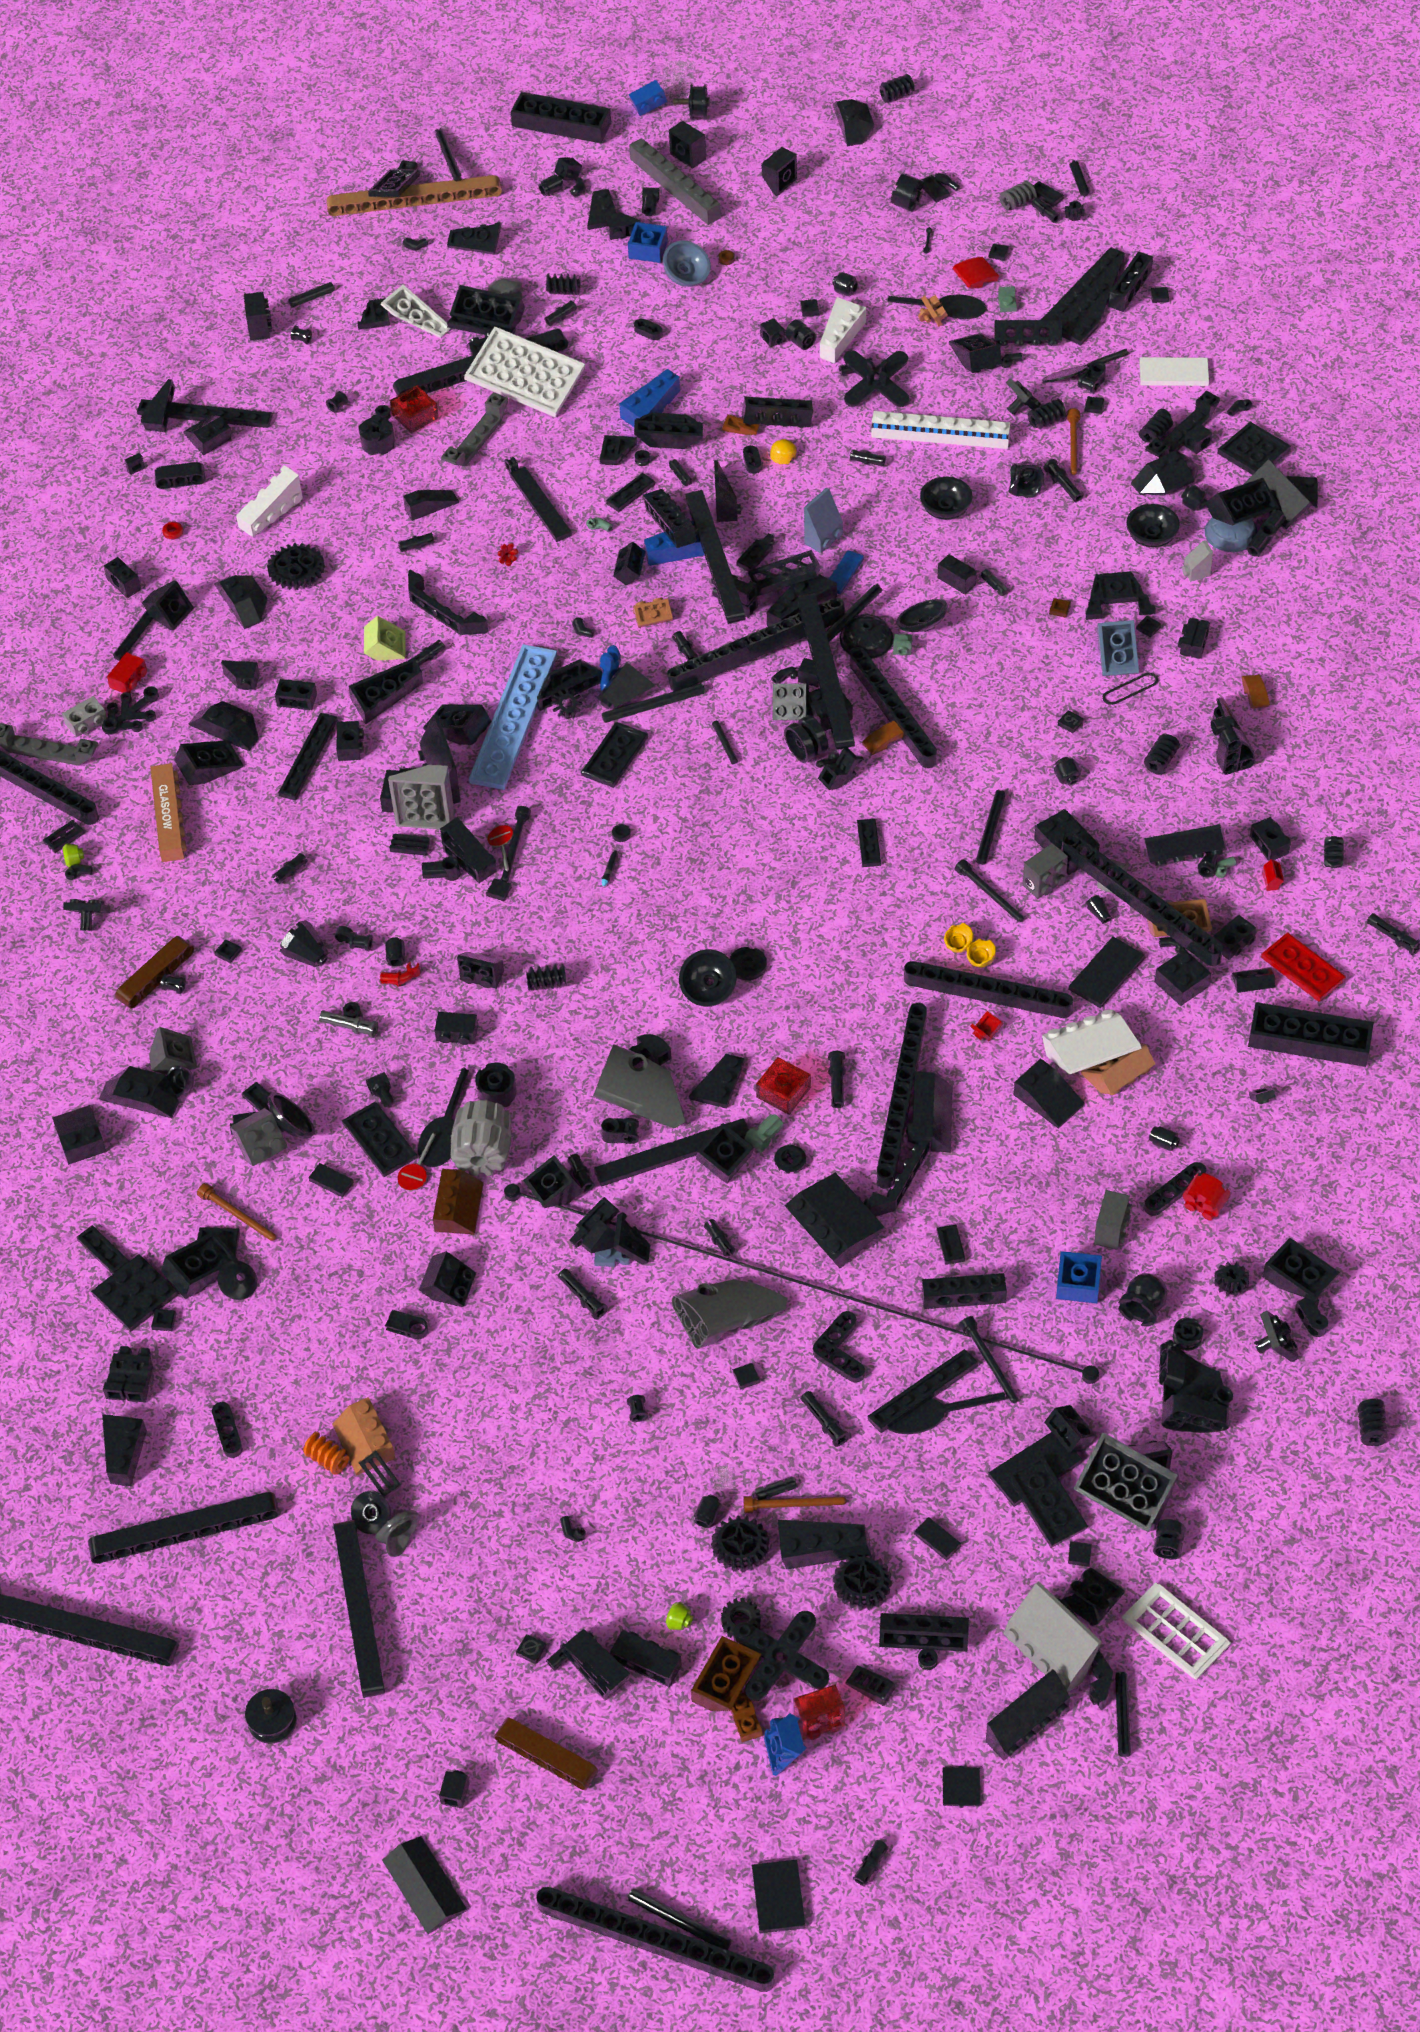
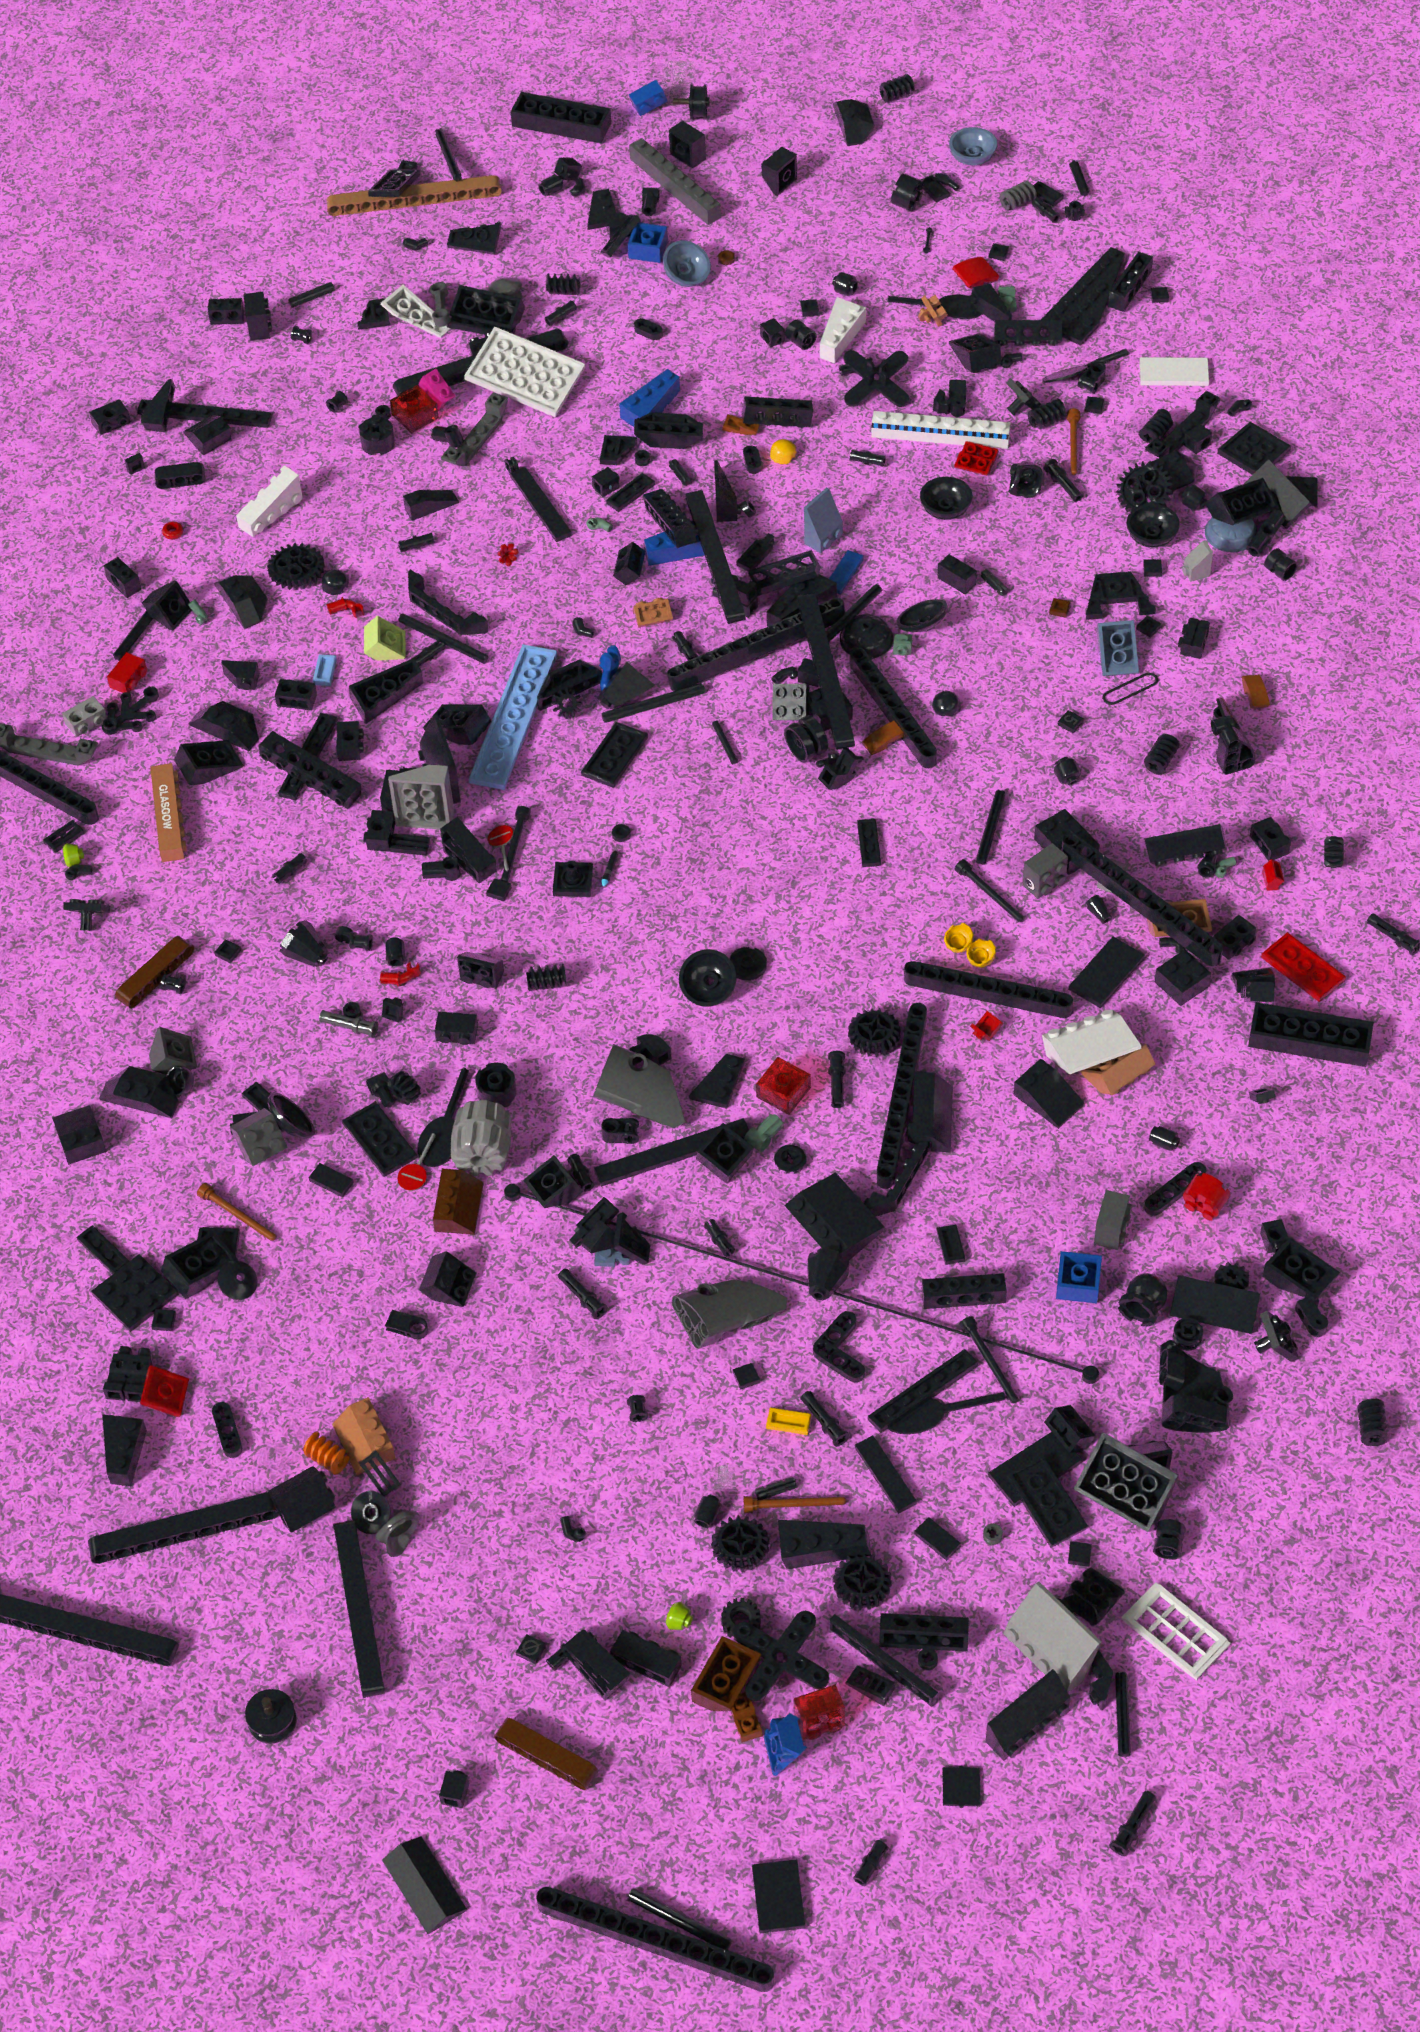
(110, 417): none -> black brick
(164, 1391): none -> red plate
(198, 610): none -> sand green arm
(225, 311): none -> black brick
(302, 1498): none -> black brick
(310, 769): none -> black brick
(324, 670): none -> light blue tile
(334, 581): none -> black hair
(342, 604): none -> red piece
(380, 830): none -> black brick
(392, 1009): none -> black tile
(404, 1088): none -> black gear
(436, 388): none -> dark pink bracket
(441, 315): none -> dark grey piece
(447, 640): none -> black axle
(448, 434): none -> black piece
(572, 879): none -> black plate
(605, 481): none -> black brick
(620, 235): none -> black tile
(748, 508): none -> black tile
(788, 1421): none -> yellow tile
(826, 1272): none -> black cone
(883, 1660): none -> black tile
(885, 1031): none -> black gear
(885, 1474): none -> black tile
(946, 703): none -> black hair
(954, 405): none -> black leg
(957, 387): none -> black slope
(973, 145): none -> sand blue hat
(976, 458): none -> red slope
(986, 1536): none -> dark grey bush
(989, 303): none -> black slope
(1128, 1831): none -> black pin
(1152, 567): none -> black tile
(1160, 482): none -> black gear
(1215, 1304): none -> black tile
(1258, 992): none -> black brick
(1273, 1229): none -> black brick
(1282, 566): none -> black wheel

